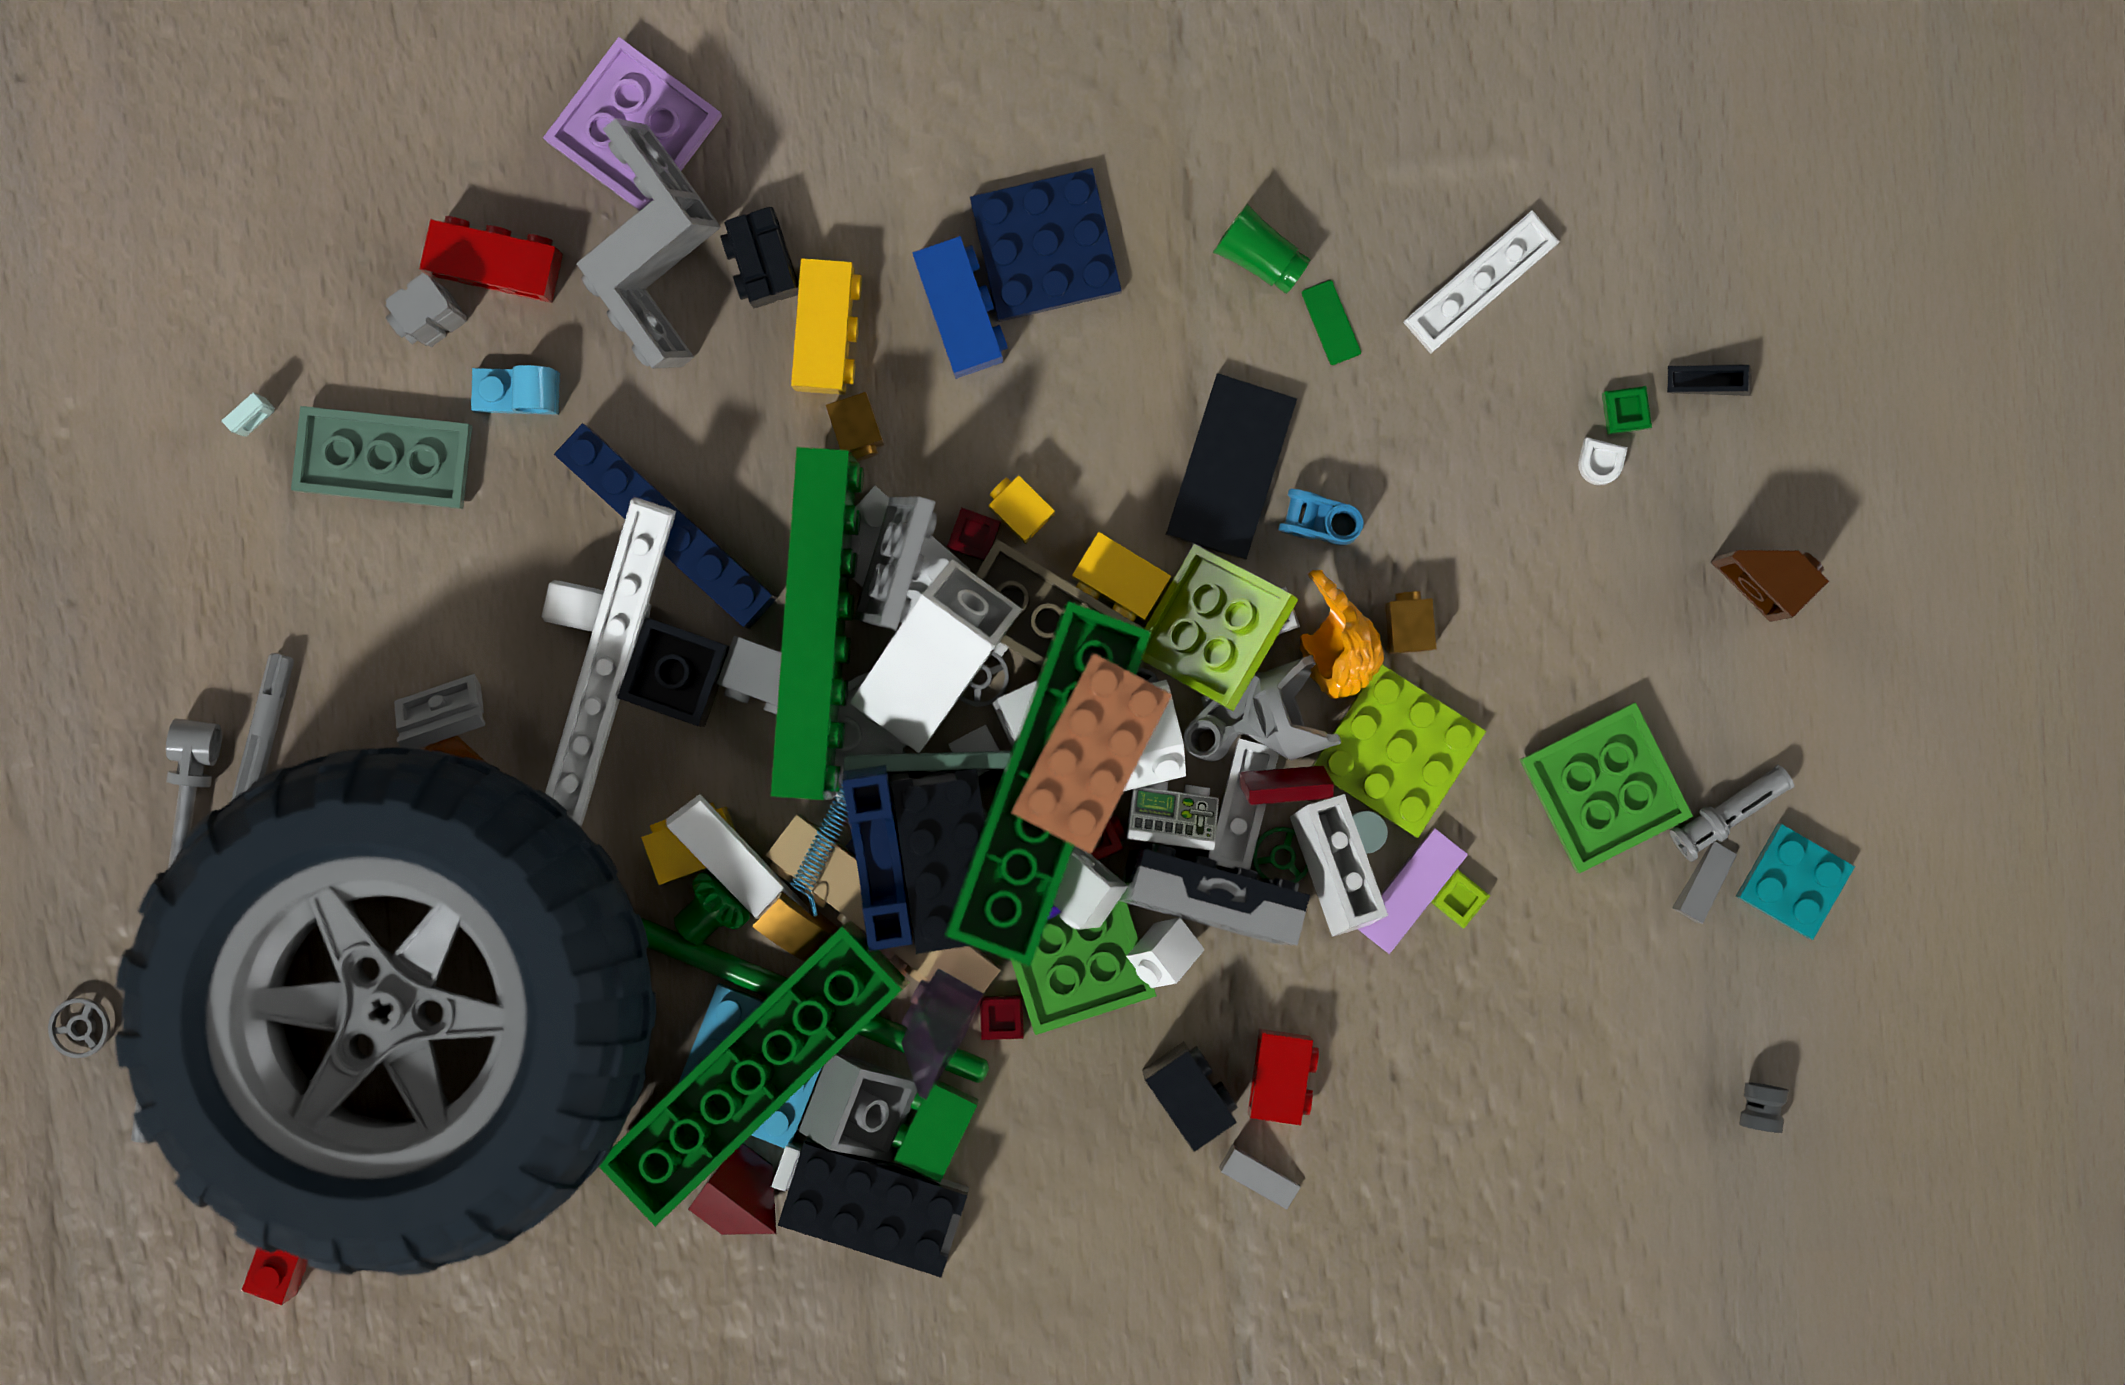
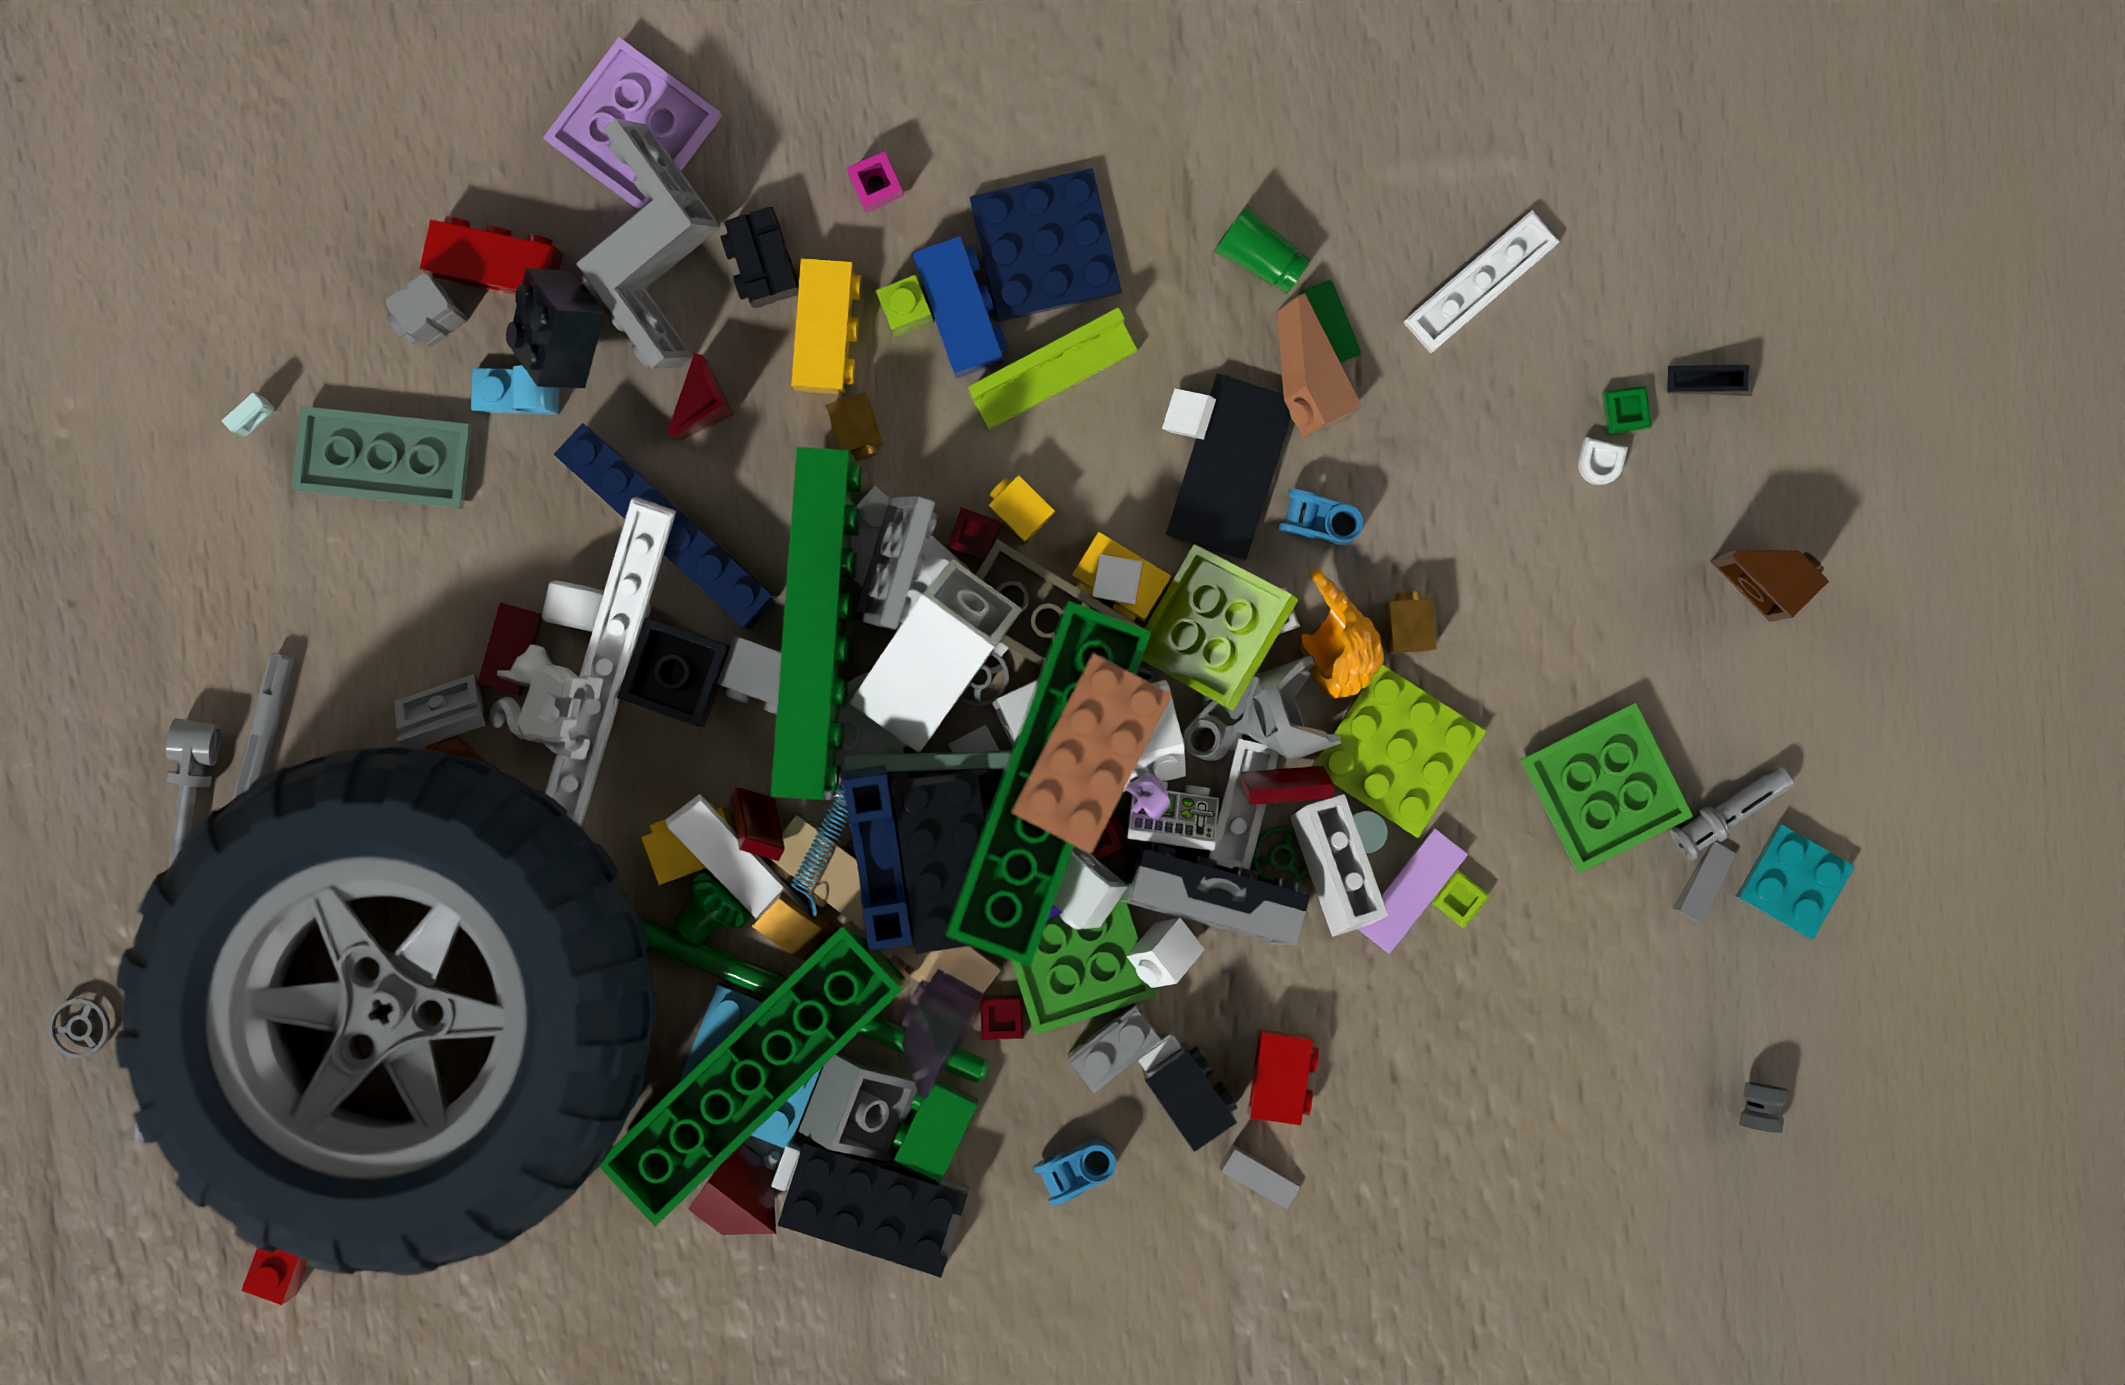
(510, 637): none -> dark red tile
(548, 704): none -> white animal
(555, 328): none -> black brick
(699, 402): none -> dark red slope
(757, 824): none -> dark red tile
(771, 1161): none -> light grey piece
(870, 169): none -> dark pink plate
(904, 306): none -> lime brick
(1052, 369): none -> lime fence
(1074, 1171): none -> dark azure piece
(1113, 1047): none -> light grey brick
(1117, 579): none -> white tile
(1151, 795): none -> lavender piece
(1161, 1051): none -> white tile
(1189, 413): none -> white tile
(1311, 372): none -> nougat slope

